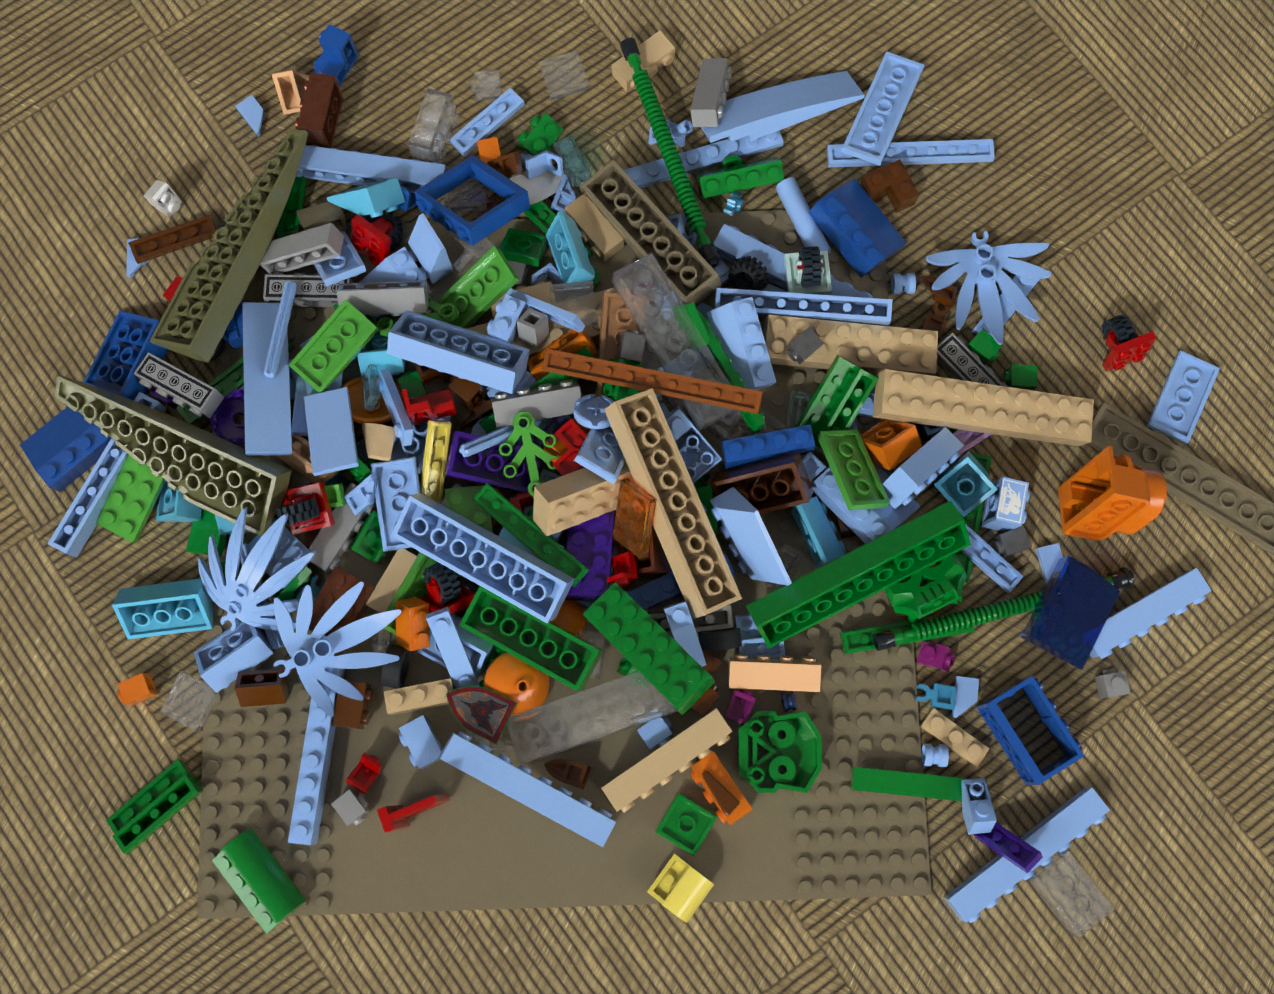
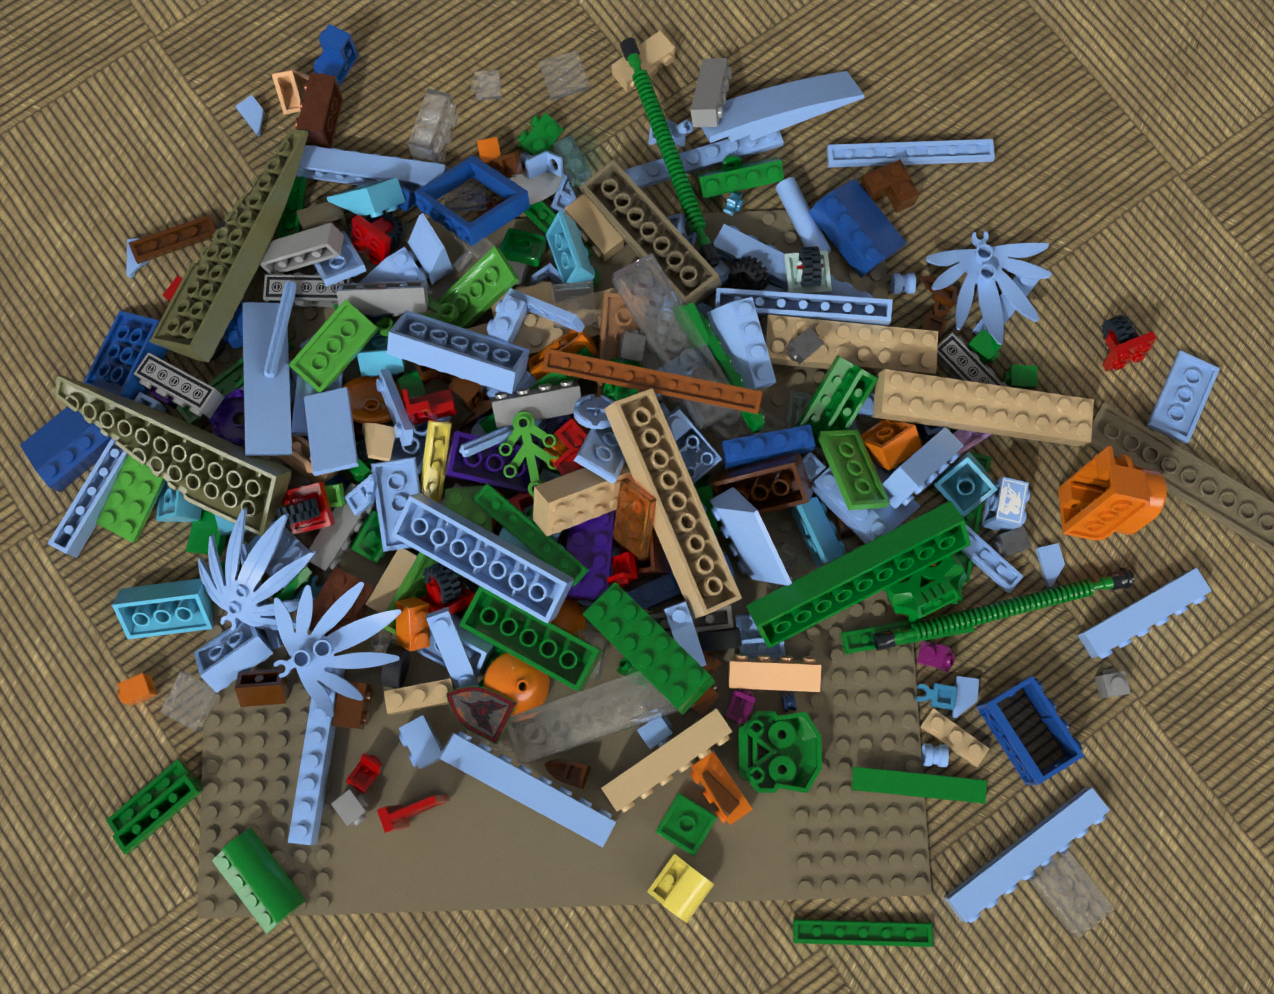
(163, 198): white slope -> none
(371, 387): clear light blue tile -> none
(487, 122): light blue plate -> none
(533, 327): light grey brick -> none
(863, 932): none -> green tile
(883, 108): light blue plate -> none
(977, 806): light blue slope -> none
(1011, 847): dark purple plate -> none
(1071, 612): clear blue slope -> none

